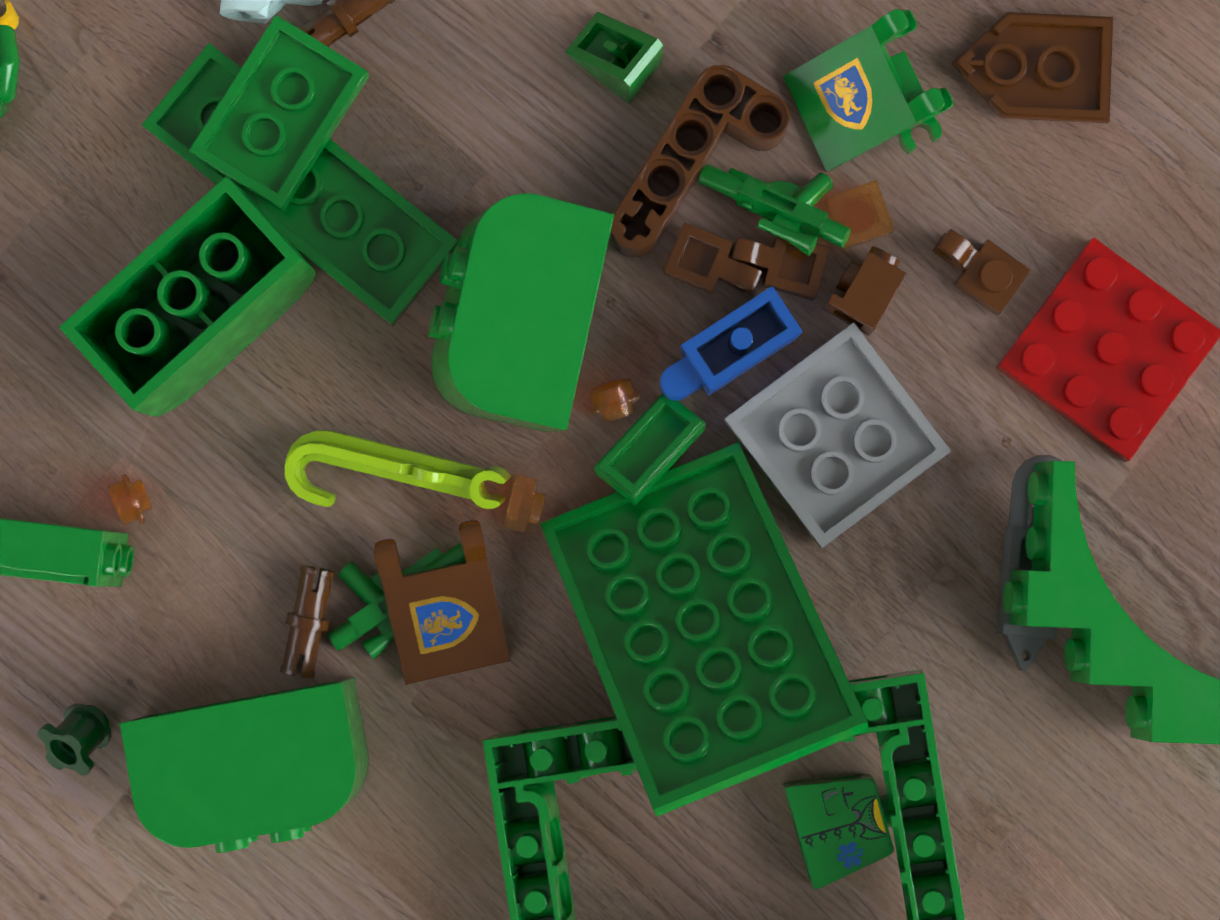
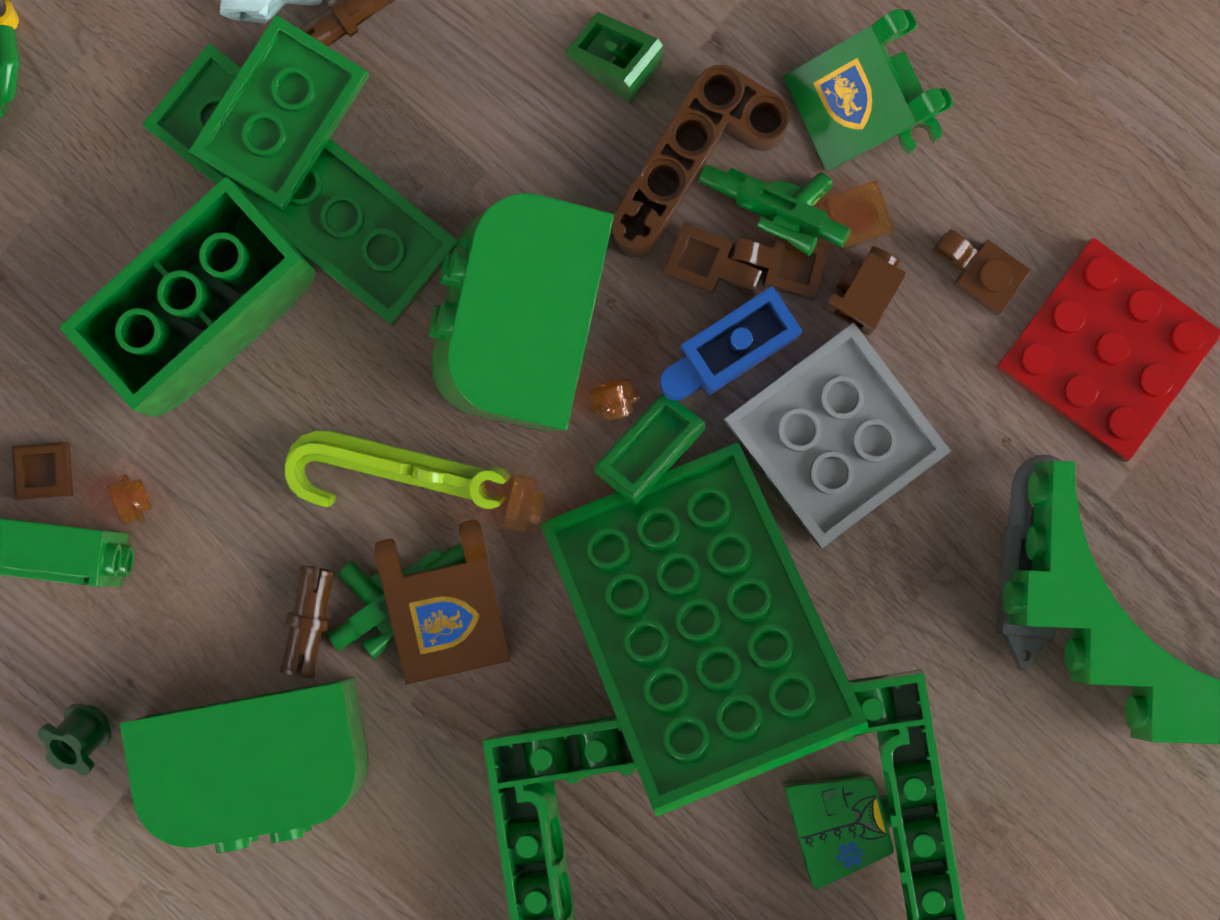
(42, 471): none -> reddish brown tile
(1043, 67): reddish brown tile -> none

